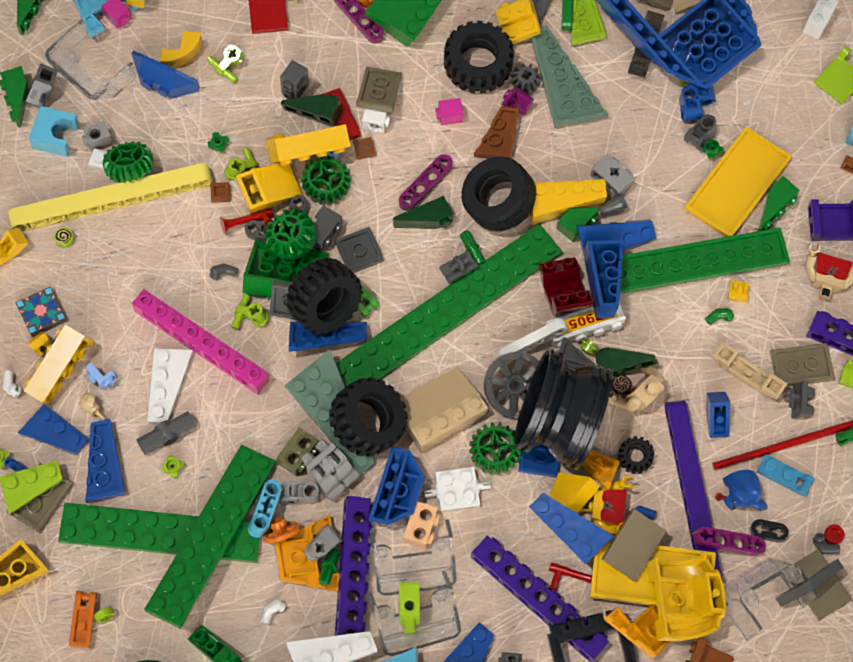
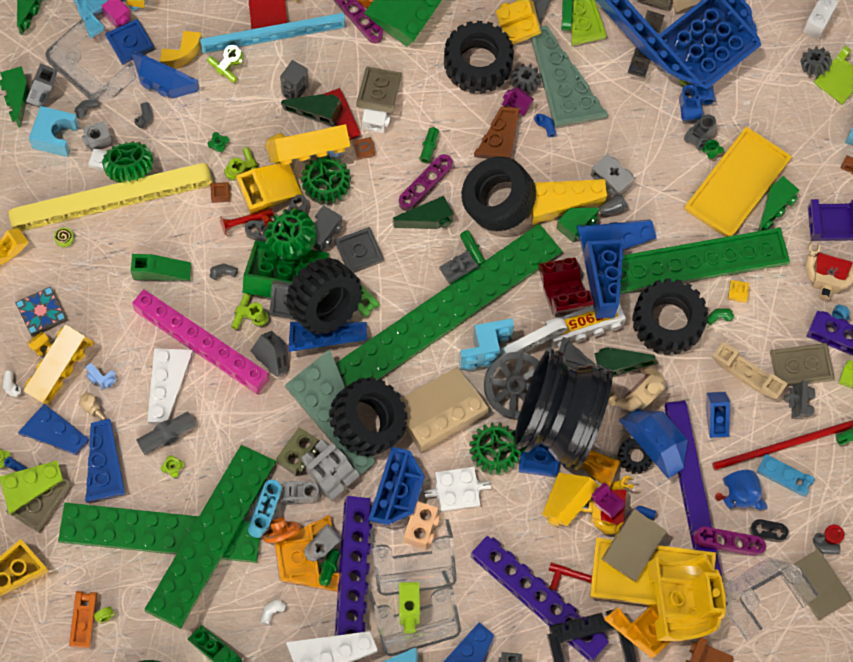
(83, 106): none -> dark grey arm
(129, 38): none -> blue tile
(146, 116): none -> dark grey arm
(159, 268): none -> green slope
(272, 353): none -> dark grey slope
(273, 32): none -> medium azure tile
(429, 145): none -> green axle
(449, 111): dark pink brick -> none
(486, 344): none -> medium azure bracket
(547, 123): none -> blue arm
(574, 530): blue wing -> none
(589, 347): lime plate -> none
(607, 500): none -> magenta bracket
(621, 384): tile -> none
(658, 439): none -> blue wedge
(674, 294): none -> black tyre
(810, 584): dark grey beam -> none
(816, 61): none -> dark grey gear
(841, 312): none -> dark azure plate

